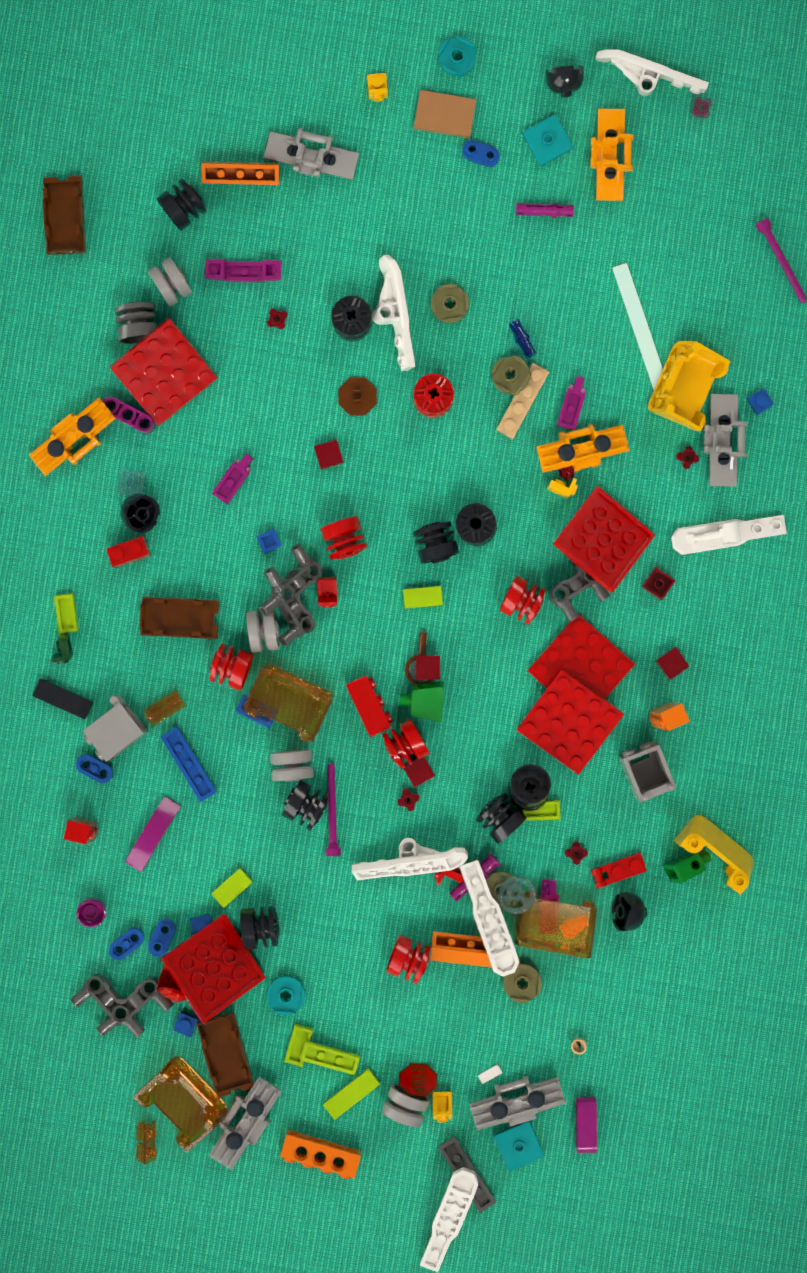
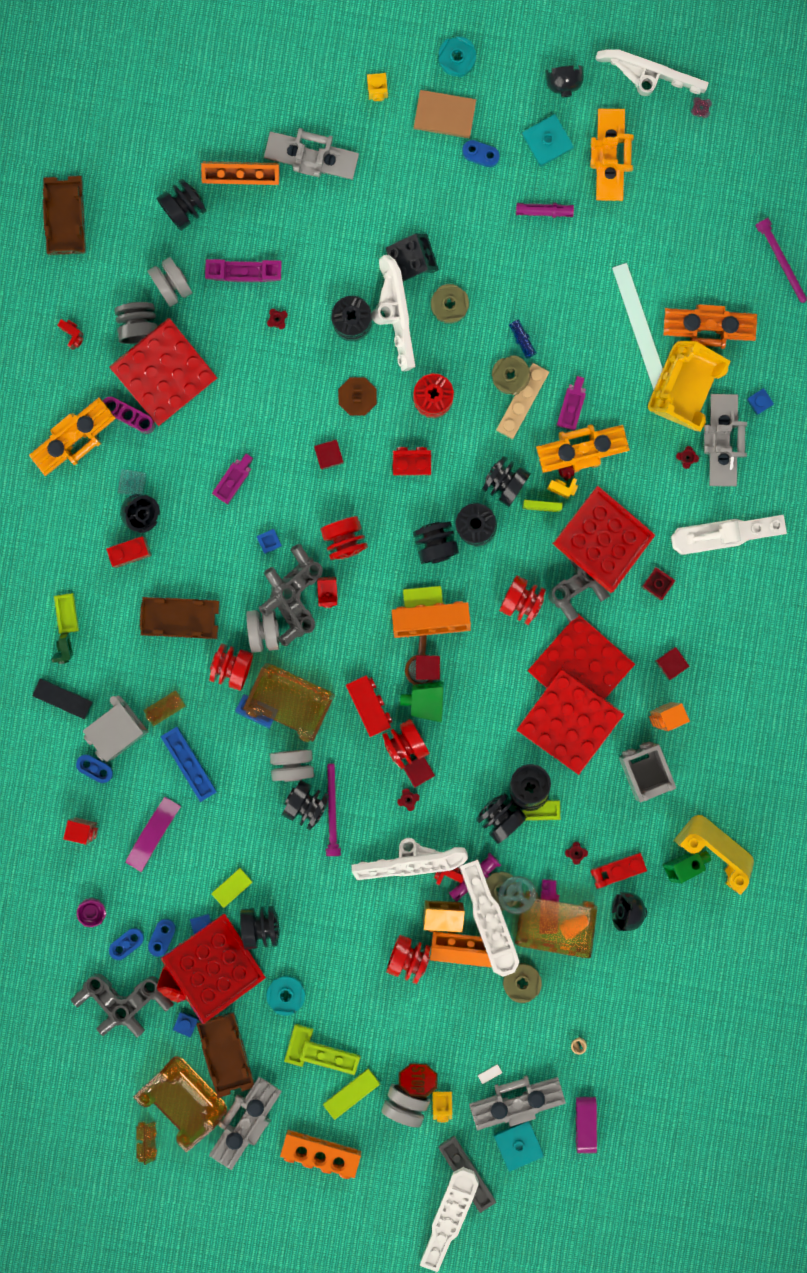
(70, 328): none -> red bracket
(411, 462): none -> red bracket
(413, 256): none -> black bracket
(431, 619): none -> orange brick
(443, 916): none -> brick
(505, 481): none -> black wheel
(542, 506): none -> lime tile
(710, 318): none -> orange piece

